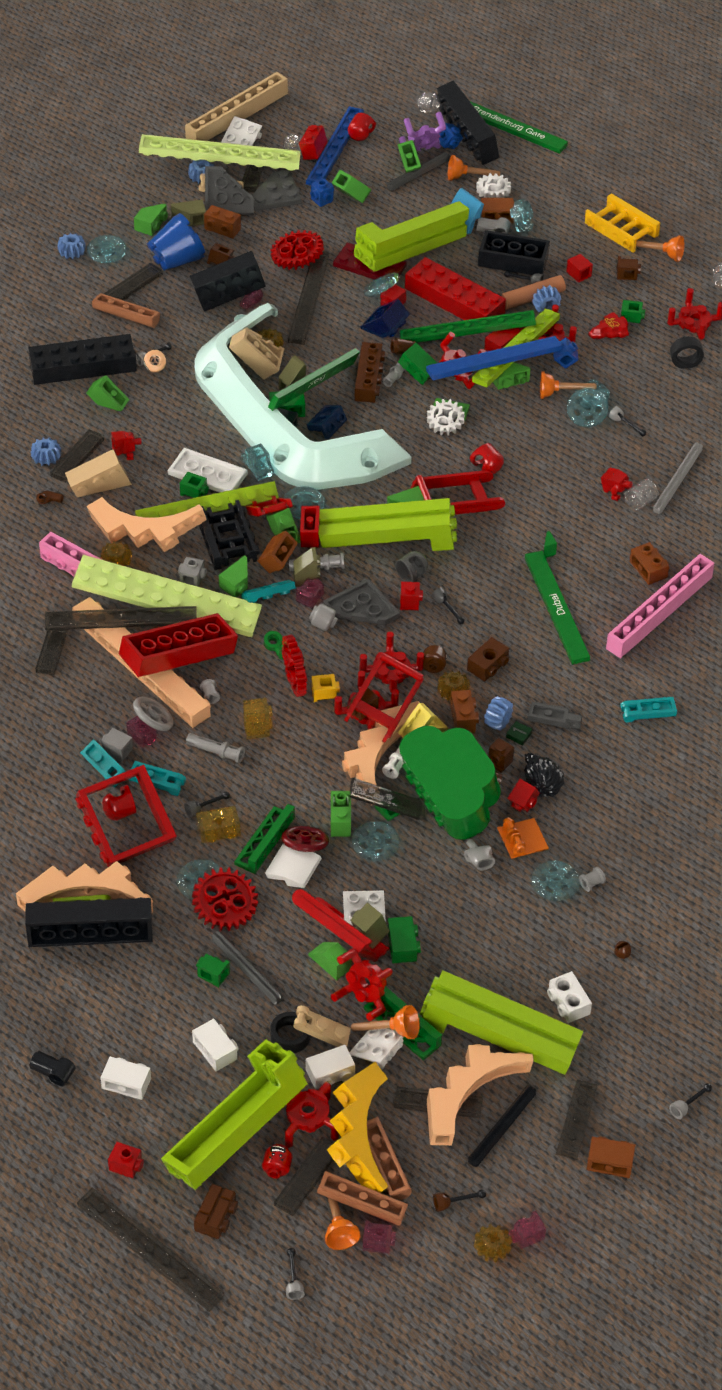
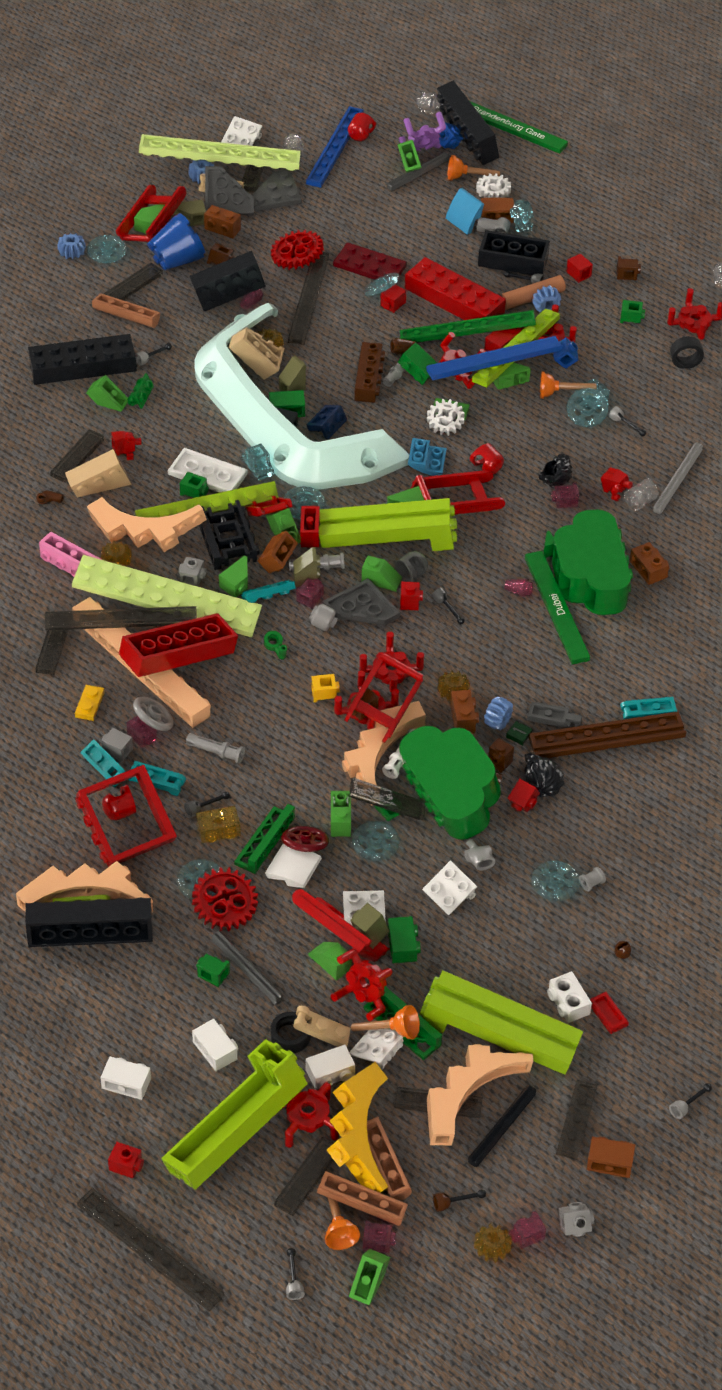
(45, 451): medium blue gear -> none
(56, 1069): black piece -> none
(89, 702): none -> yellow plate
(141, 391): none -> green hinge
(149, 197): none -> red piece
(155, 354): light nougat head -> none
(208, 687): light grey bush -> none
(215, 1211): reddish brown brick -> none
(241, 106): tan brick -> none
(256, 718): clear yellow brick -> none
(277, 1161): red head -> none
(294, 668): red gear -> none
(313, 142): red brick -> none
(313, 379): green tile -> none
(322, 192): blue brick -> none
(351, 186): bright green slope -> none
(369, 1276): none -> bright green slope
(381, 573): none -> bright green slope
(386, 319): clear blue slope -> none
(410, 238): lime brick -> none
(421, 717): light yellow bracket -> none
(426, 458): none -> dark azure slope
(434, 659): reddish brown head -> none
(450, 888): none -> white hinge
(488, 659): reddish brown brick -> none
(519, 586): none -> clear pink cone
(522, 837): orange hinge -> none
(557, 471): none -> black hair
(566, 496): none -> clear pink brick
(576, 1219): none -> light grey brick
(592, 563): none -> green brick
(607, 735): none -> reddish brown plate
(608, 1013): none -> red tile
(610, 327): red rock -> none
(630, 214): yellow fence -> none
(659, 606): bright pink brick -> none
(673, 247): orange piece -> none

